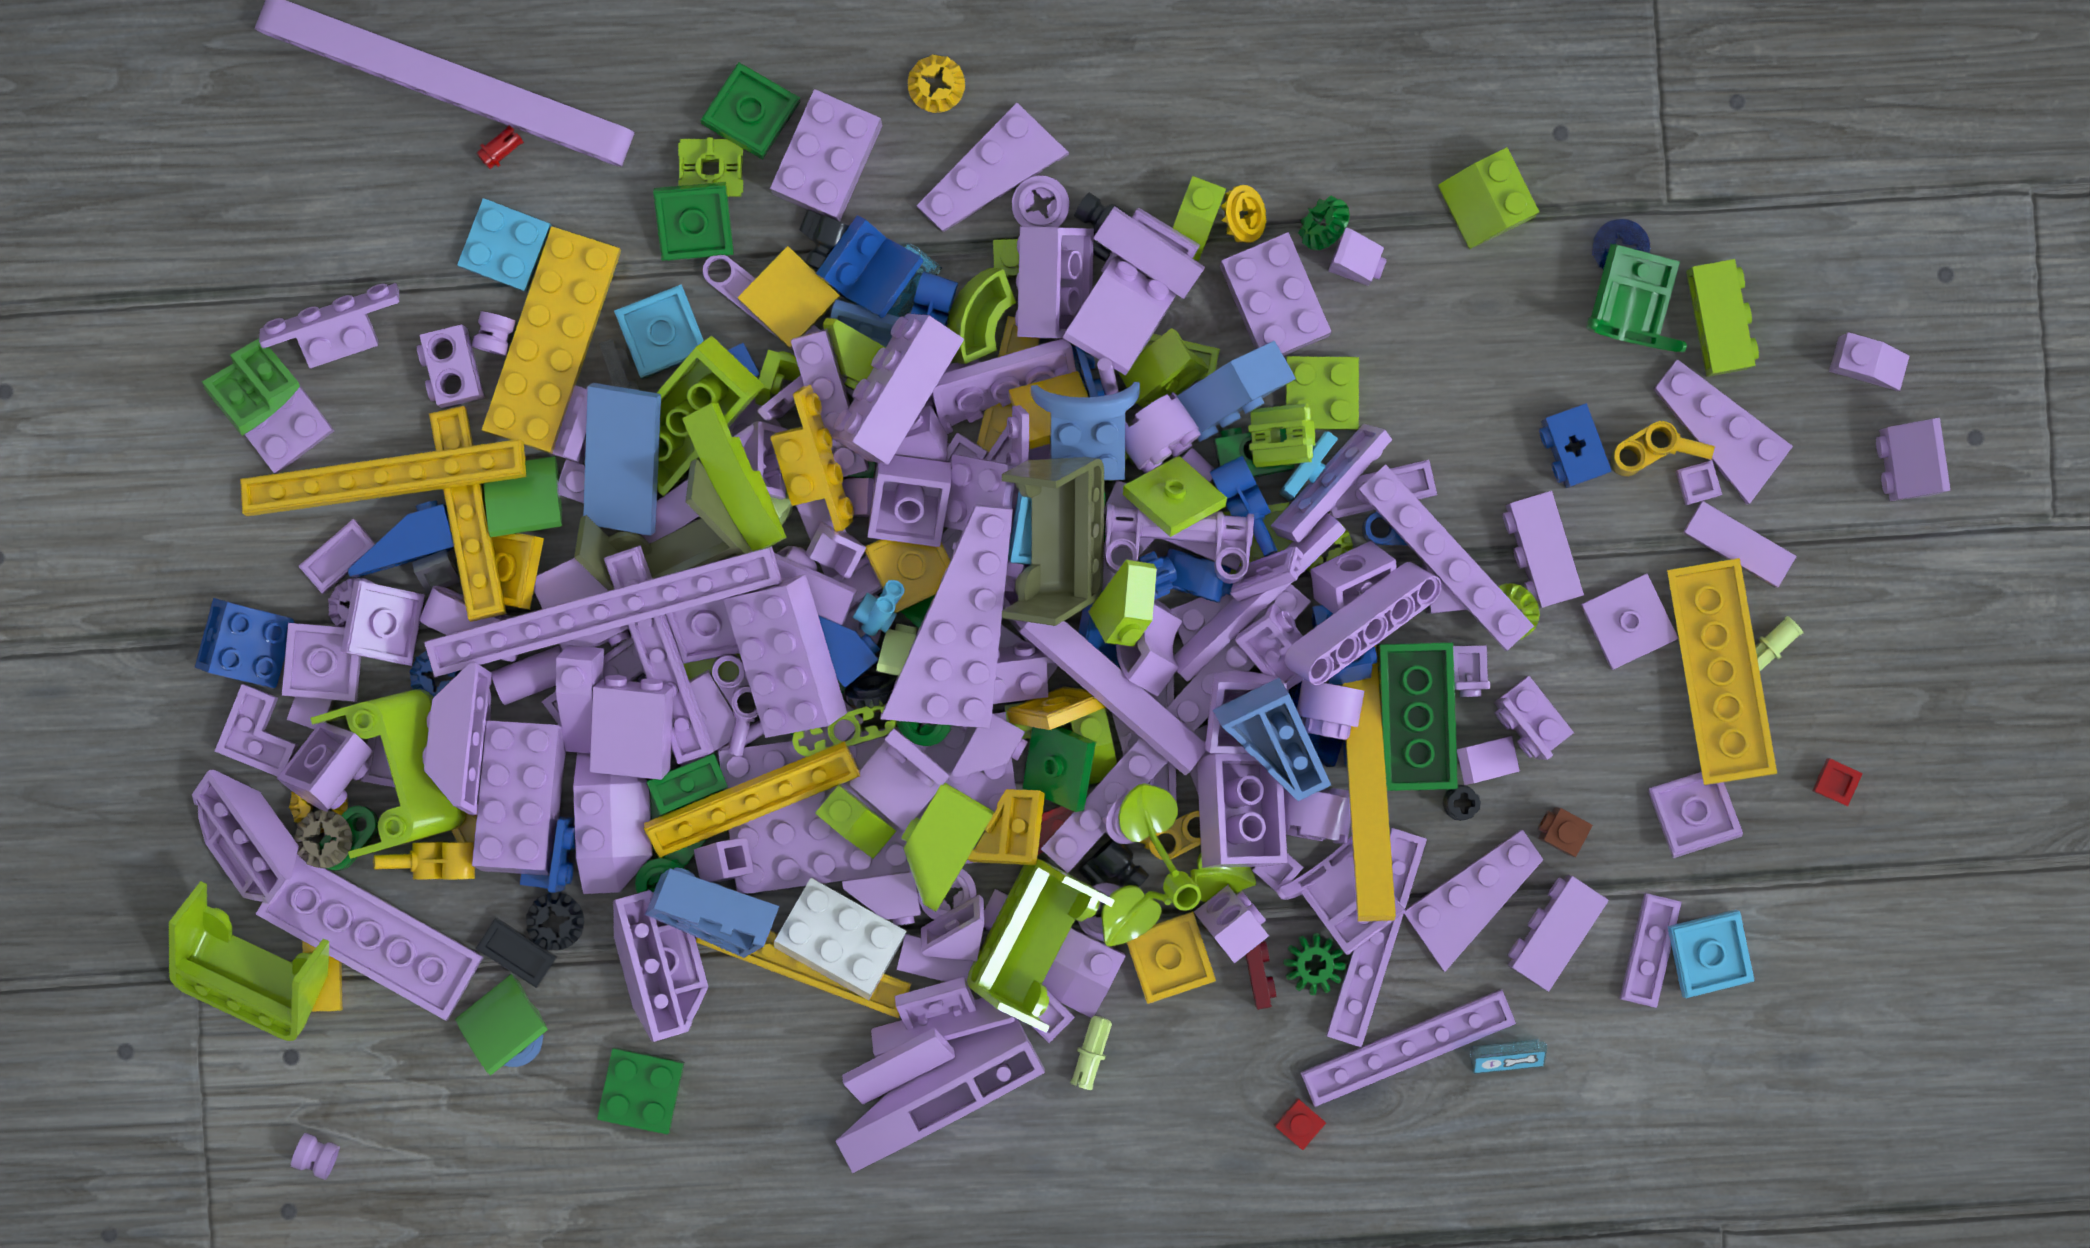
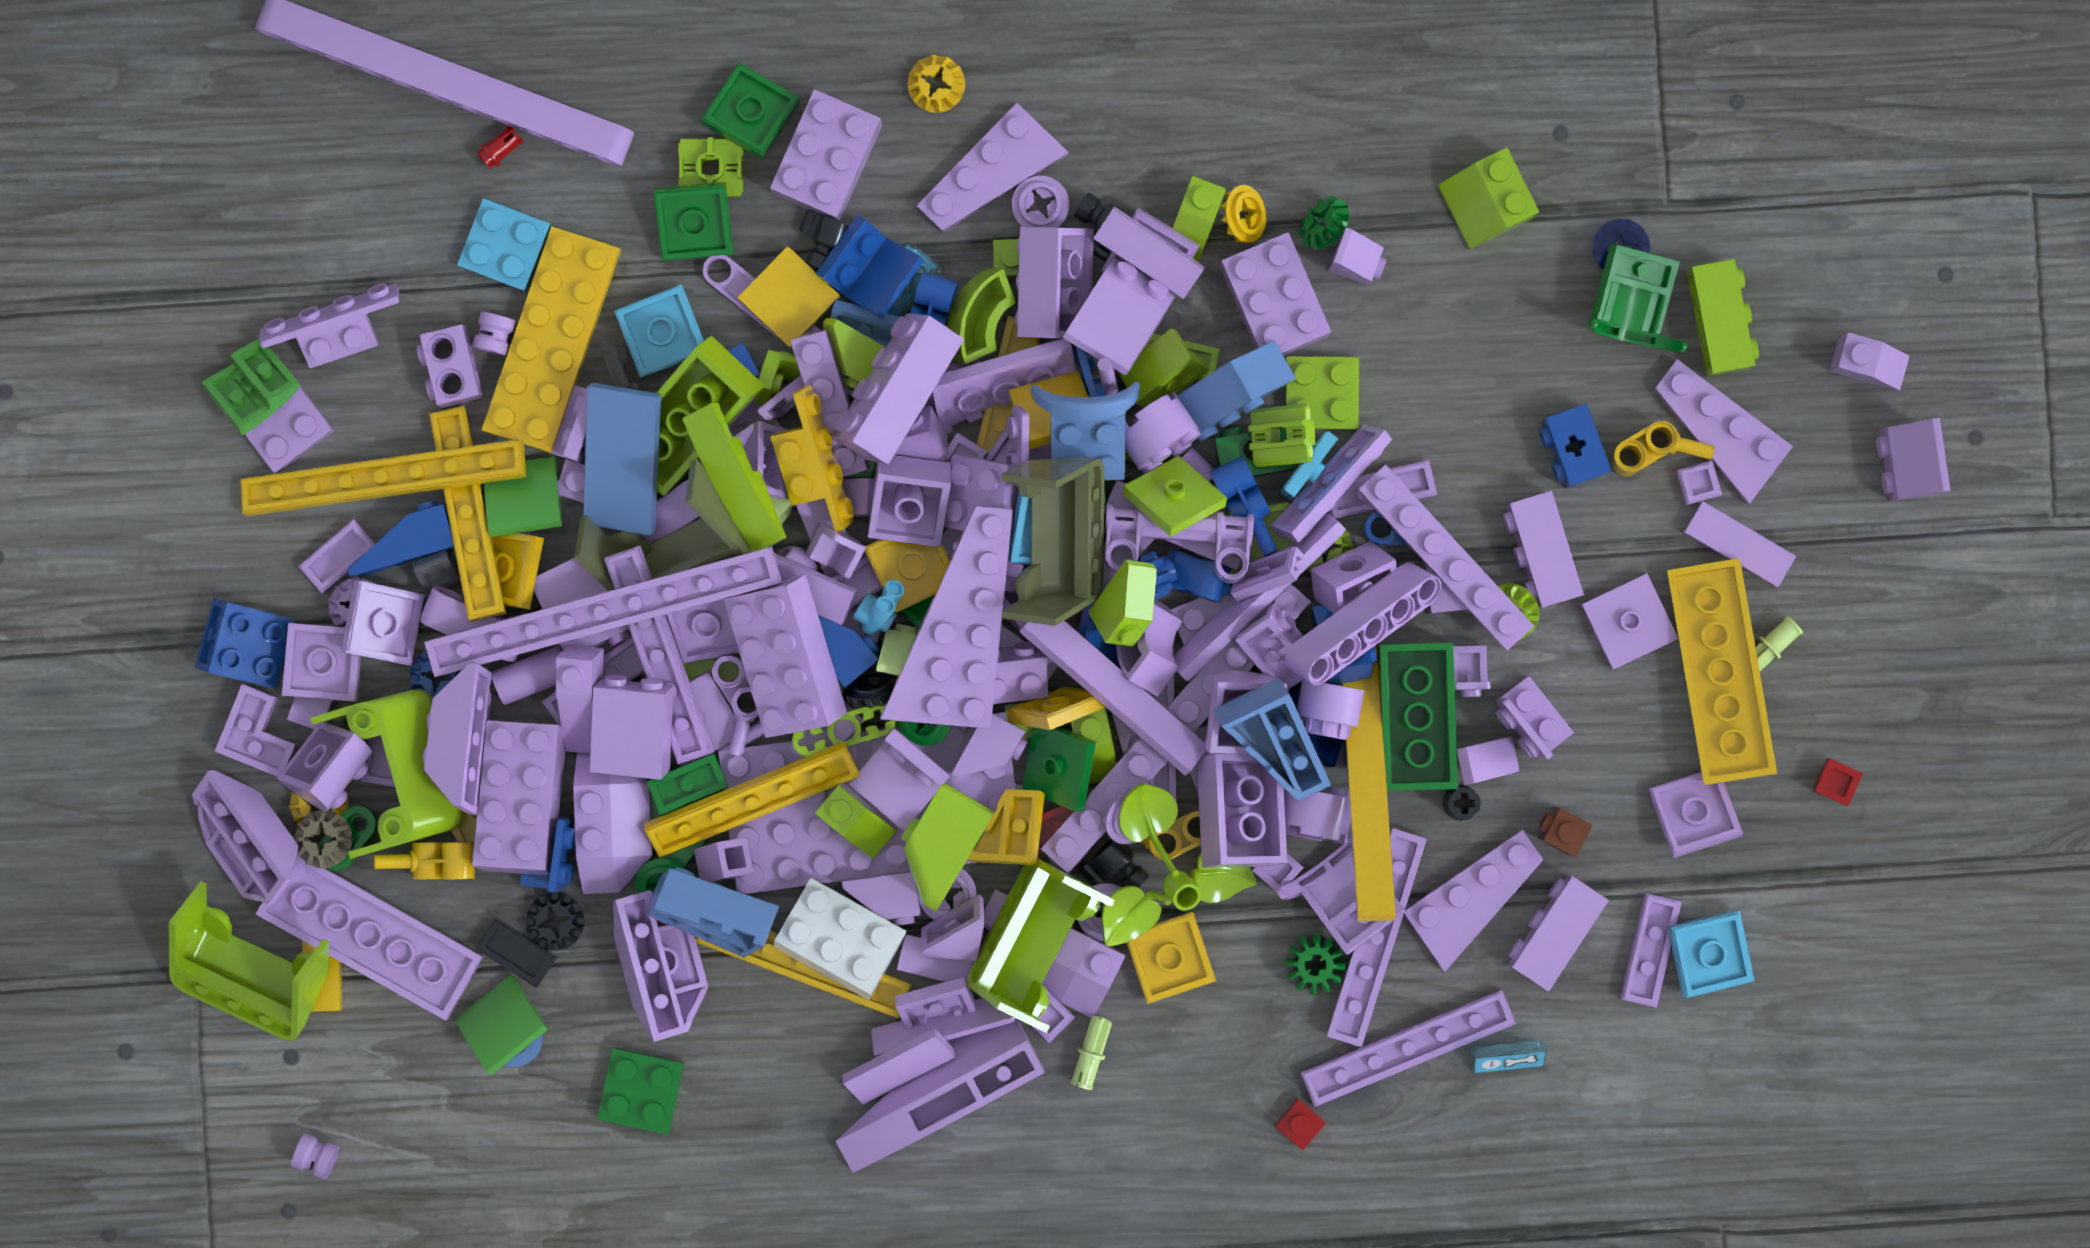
(1233, 922): lavender brick -> none
(1262, 986): dark red plate -> none

